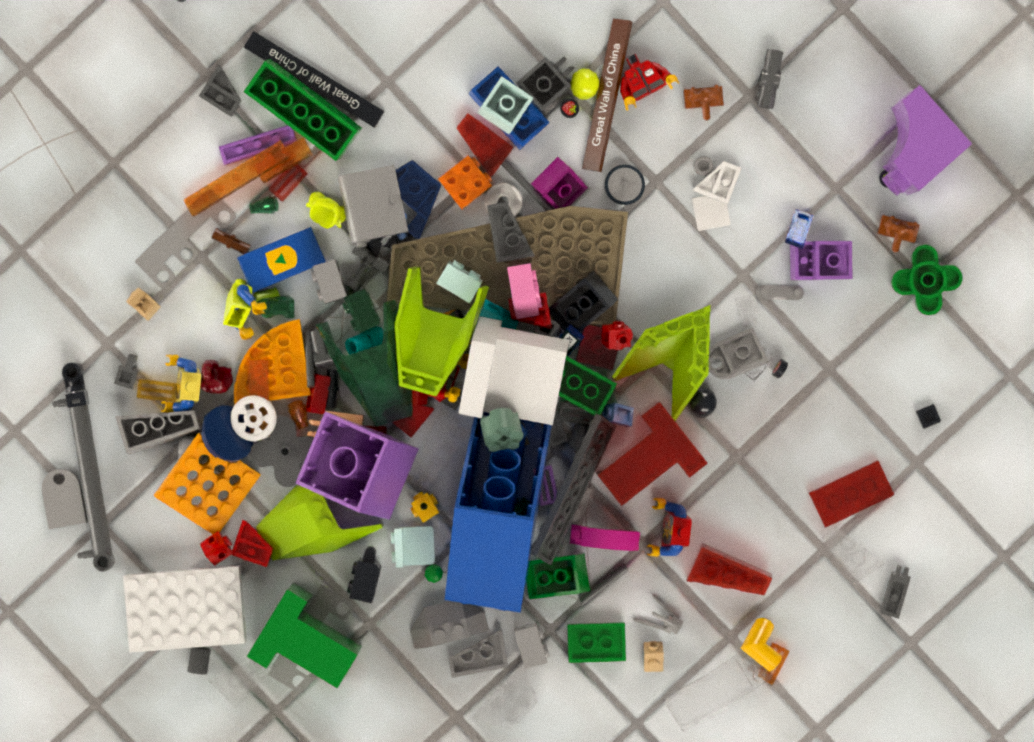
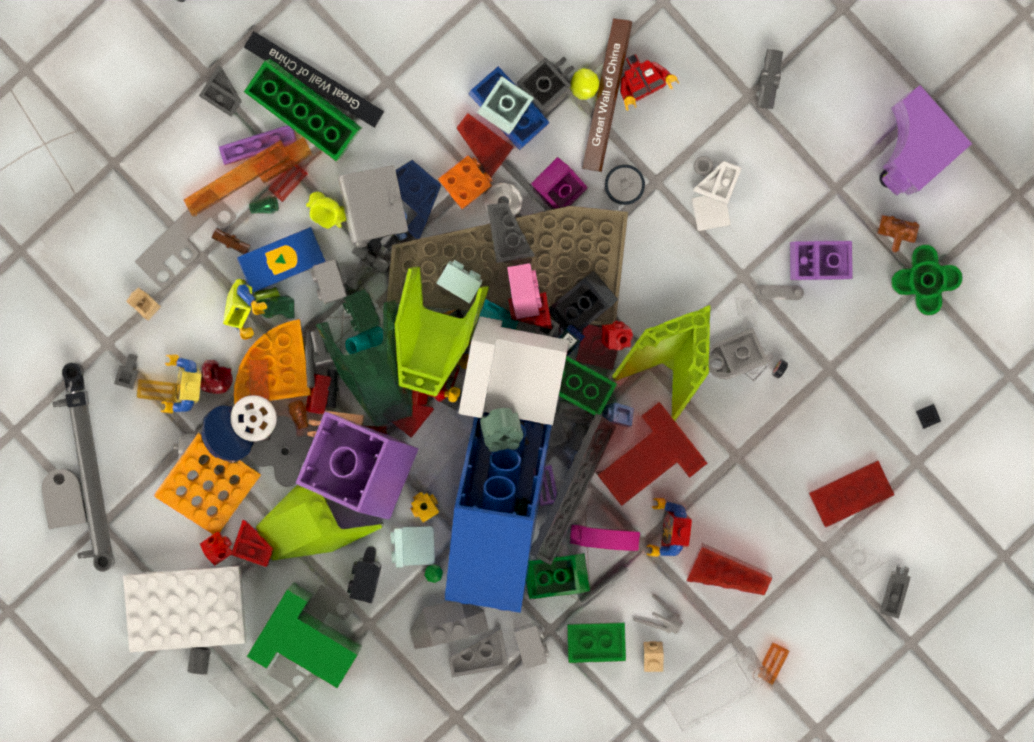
(155, 429): light grey wedge -> none
(569, 108): tile -> none
(702, 403): black hair -> none
(704, 99): dark orange piece -> none
(756, 645): yellow brick -> none
(798, 228): clear blue tile -> none

